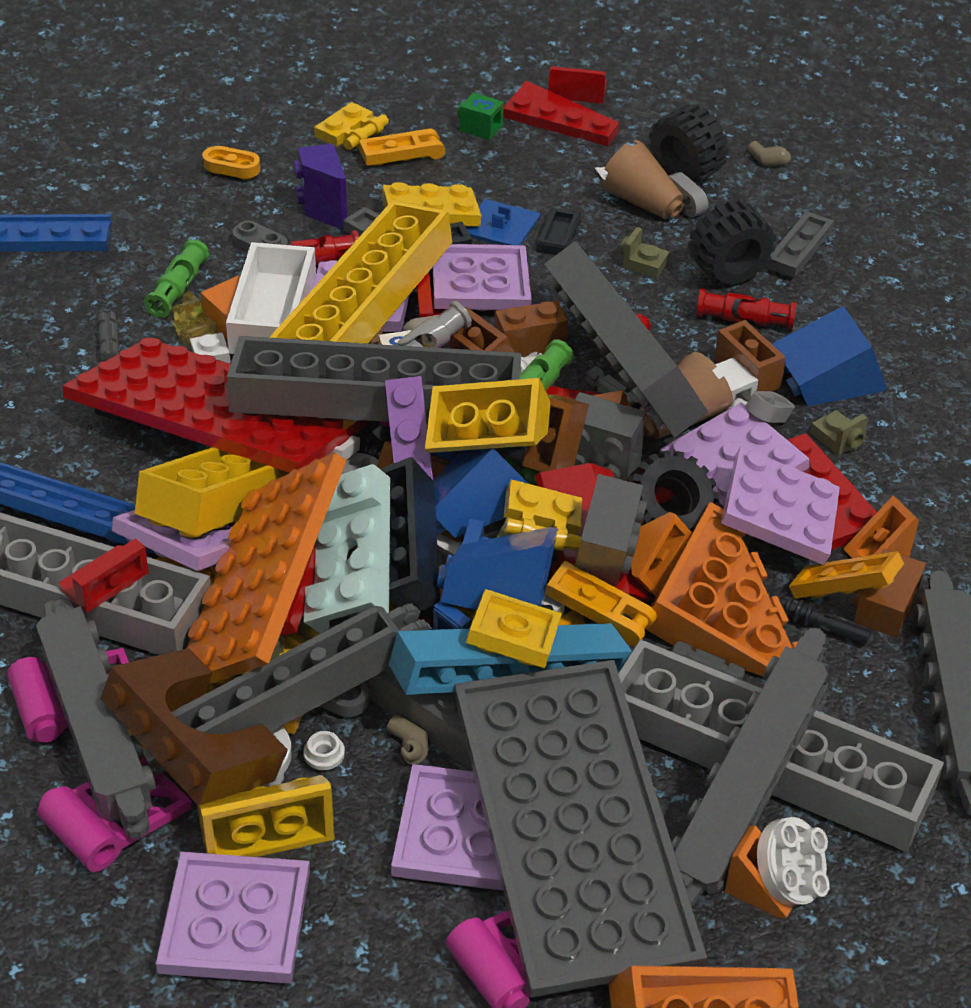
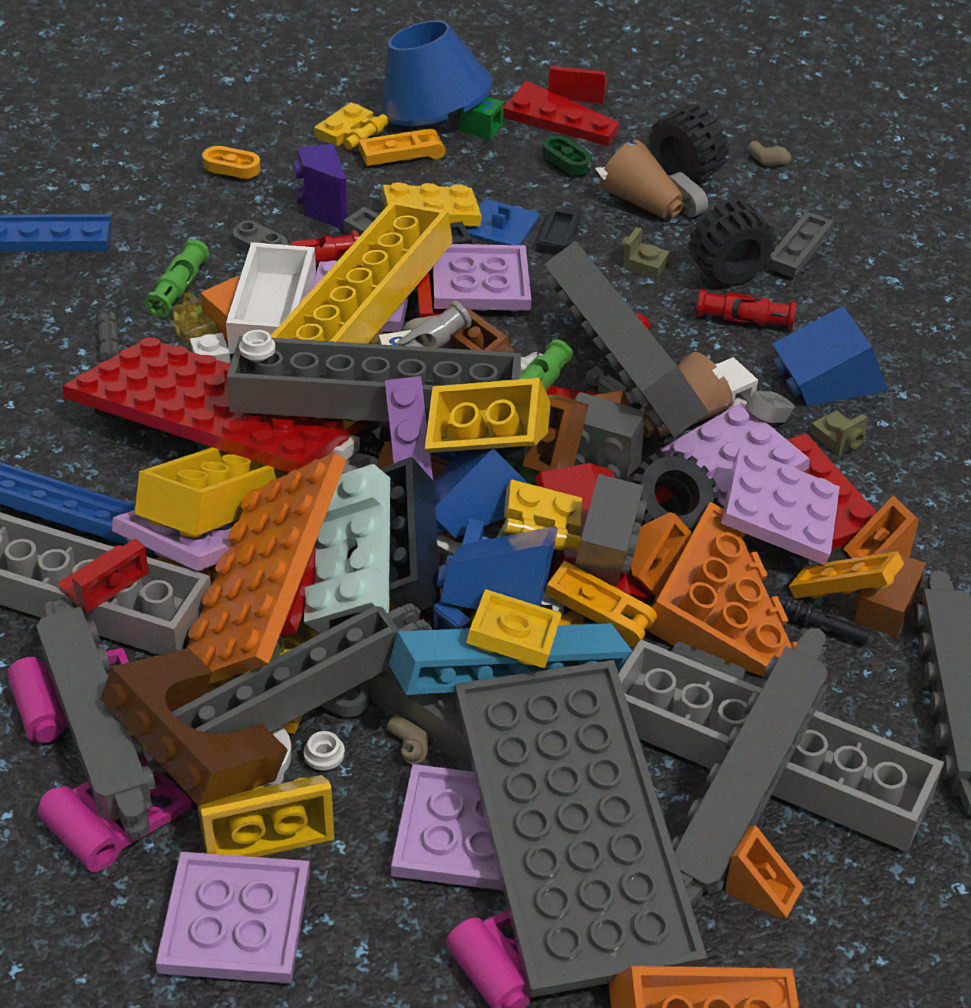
(257, 345): none -> white plate
(431, 75): none -> blue cone
(532, 326): dark orange brick -> none
(567, 155): none -> dark green plate
(753, 353): dark orange brick -> none
(793, 861): white tile -> none

